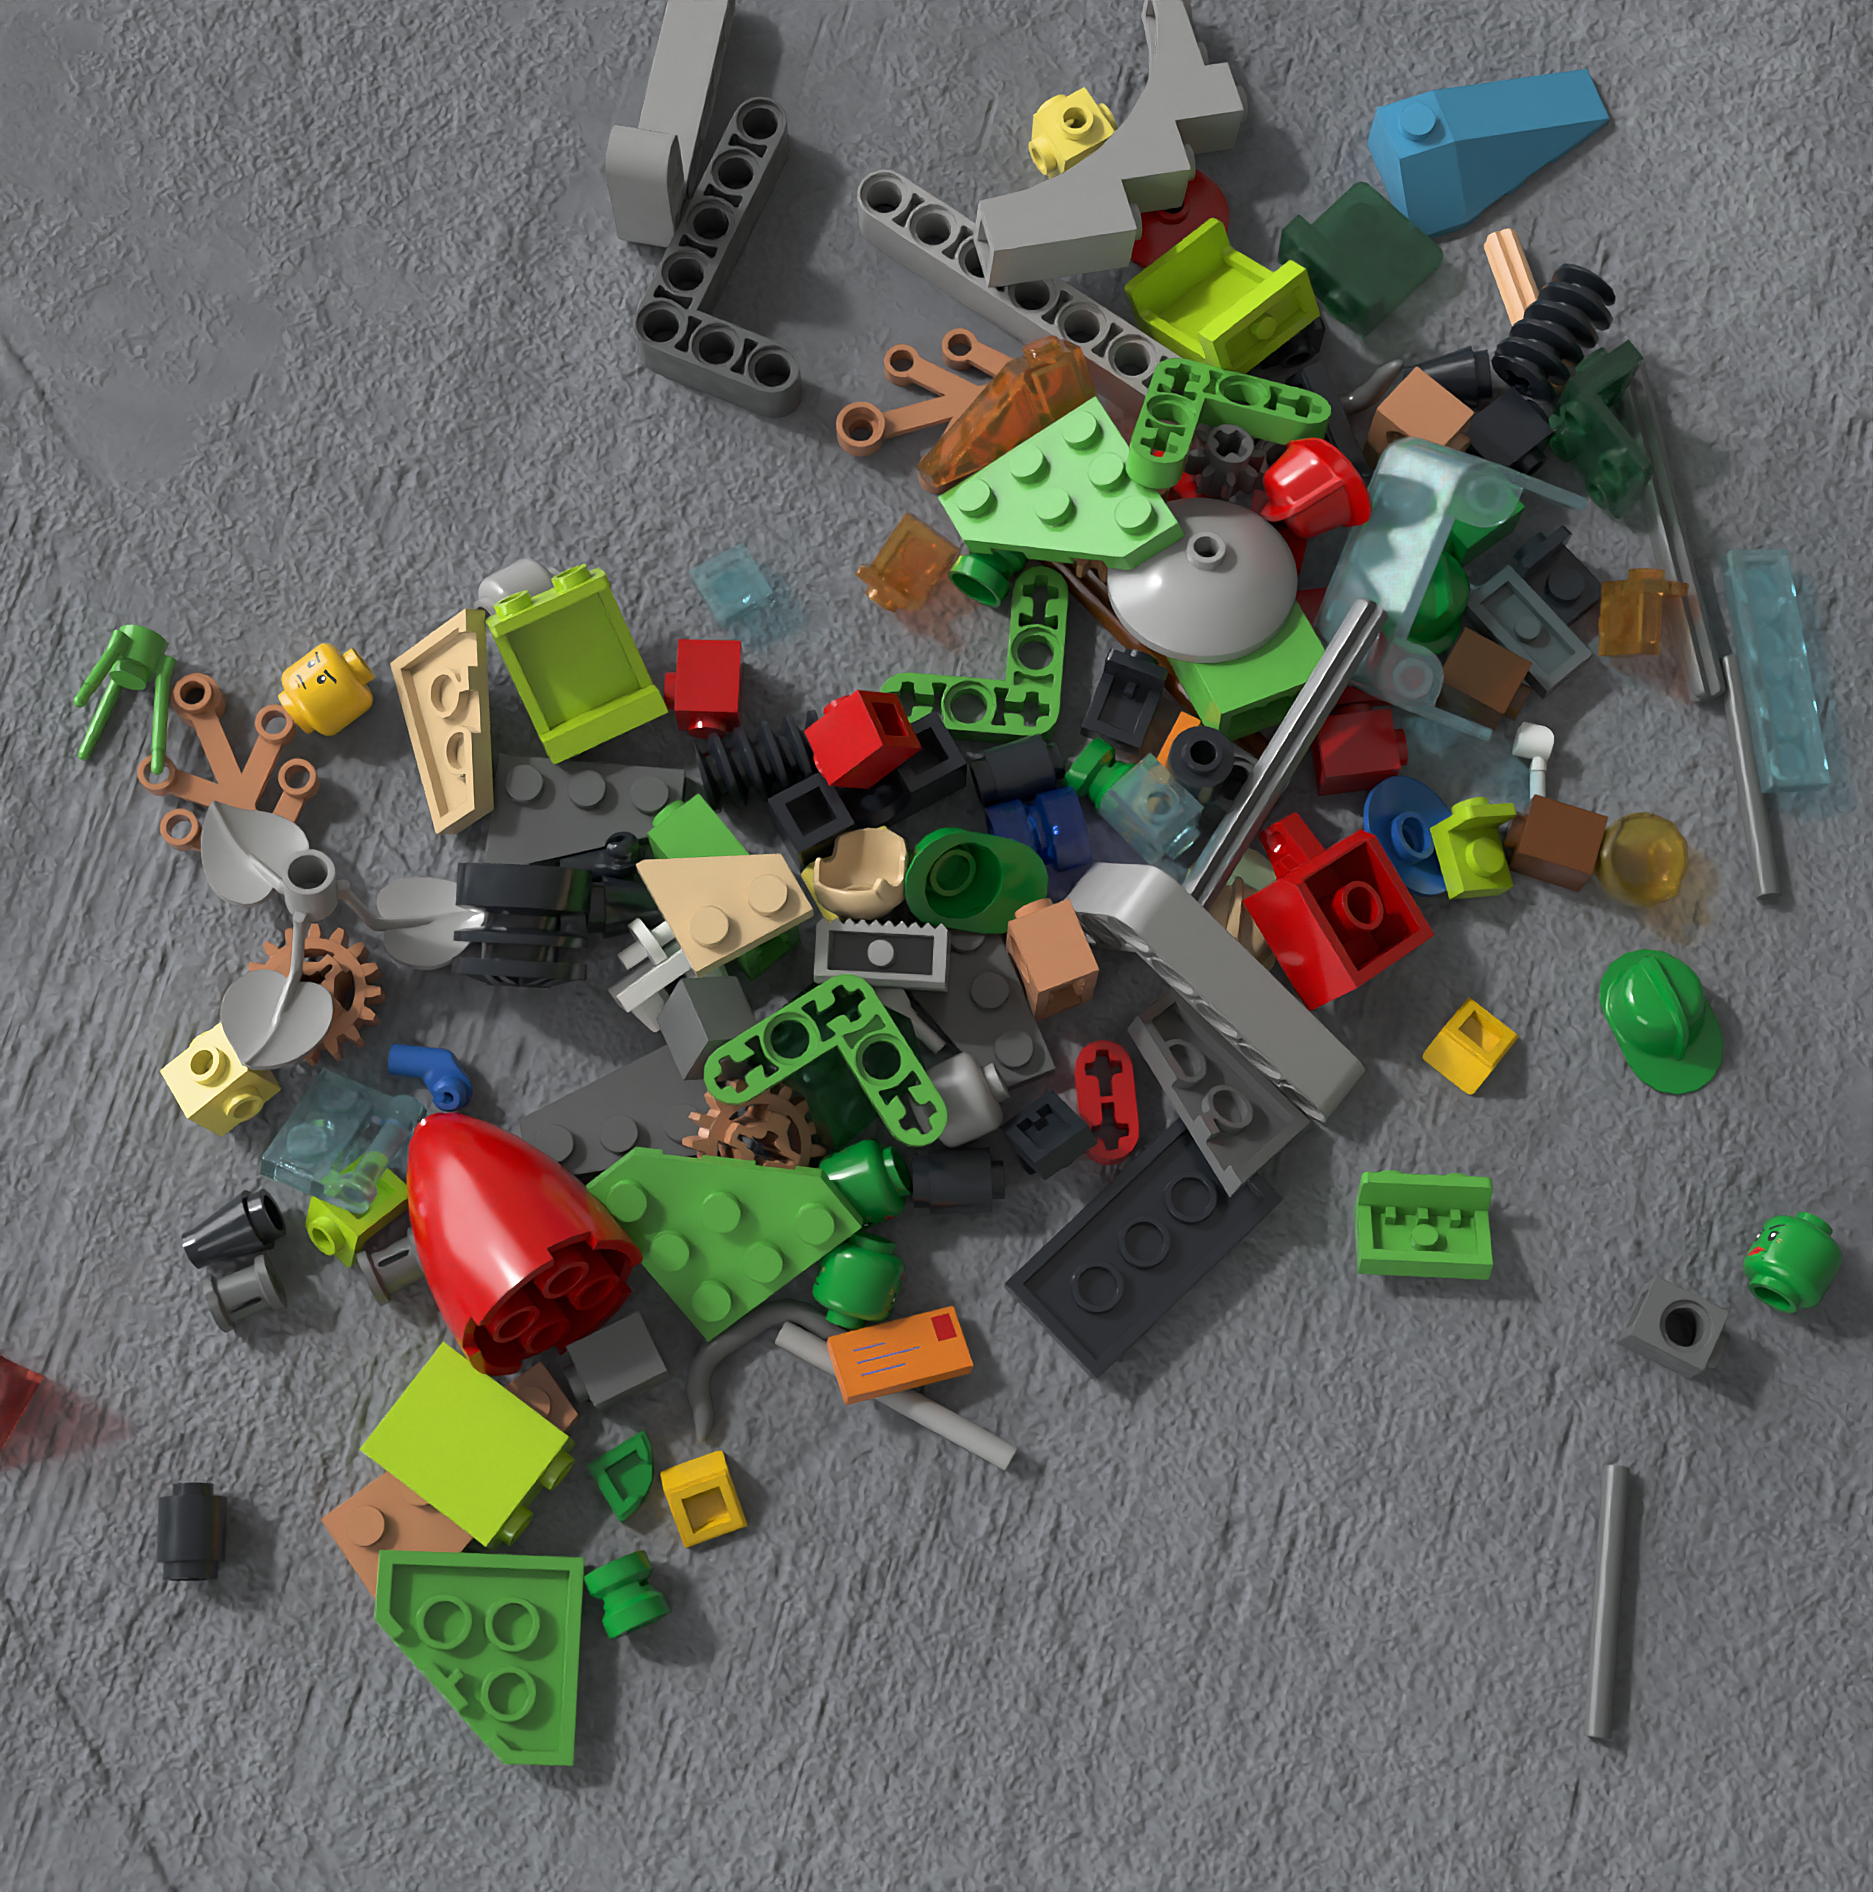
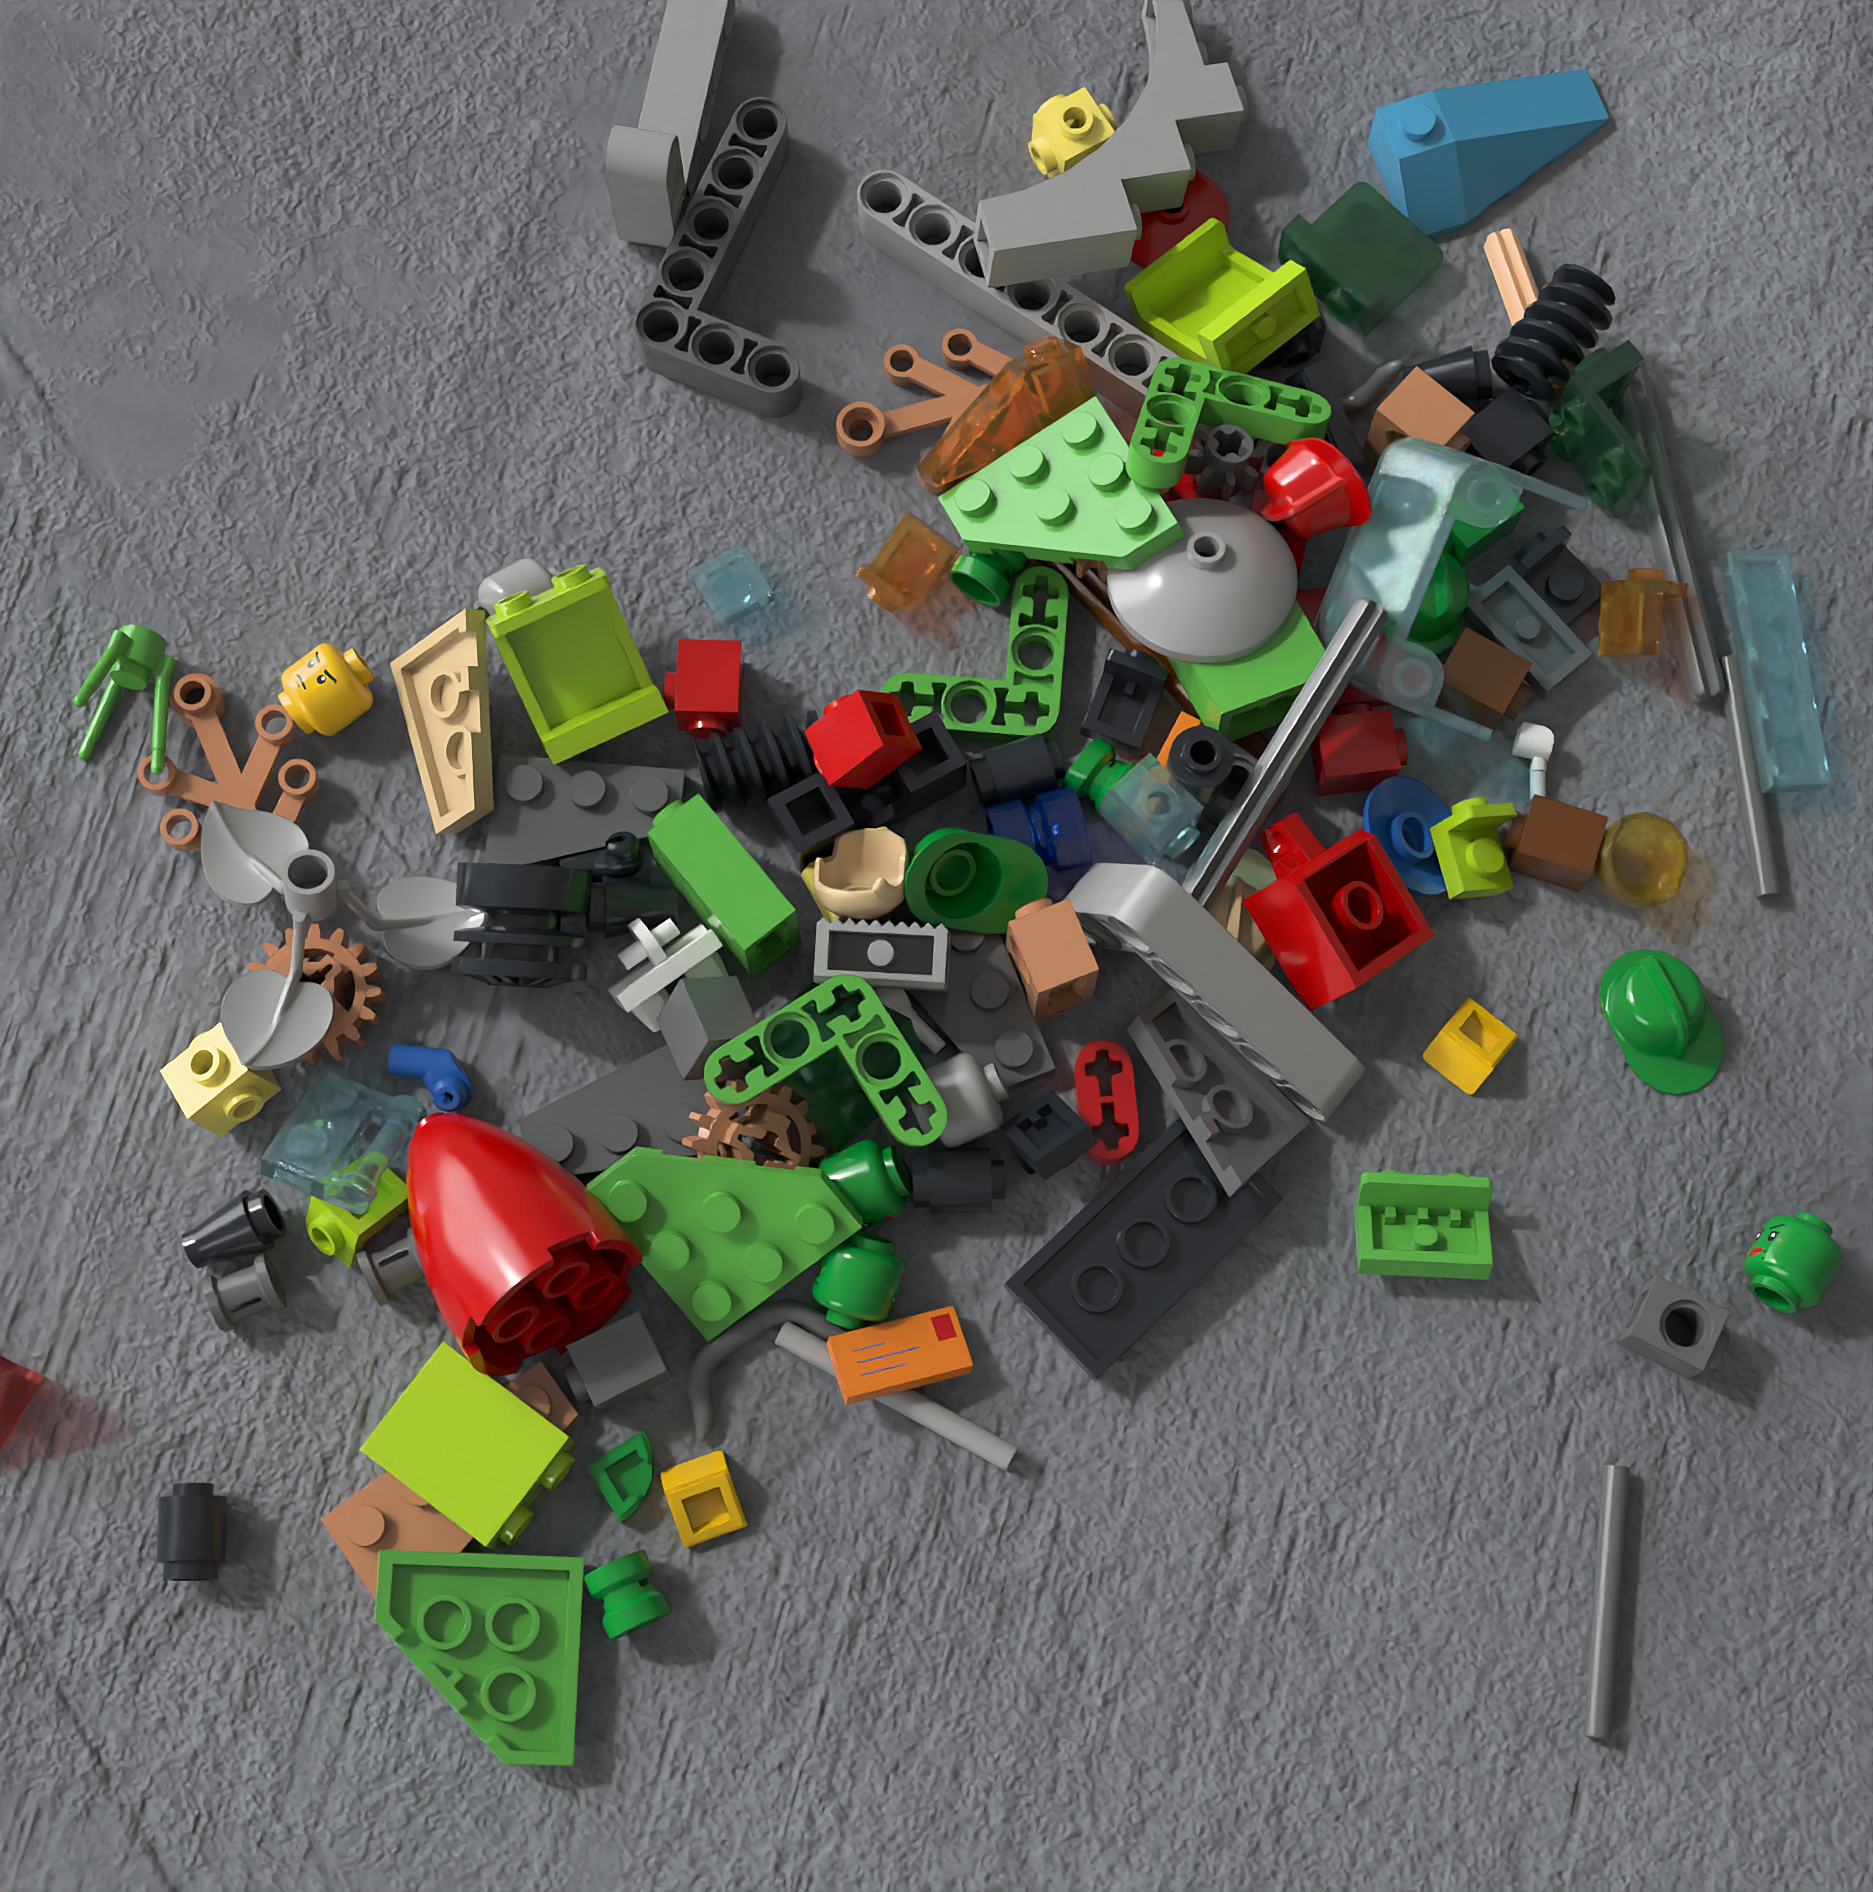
(724, 903): tan wing -> none

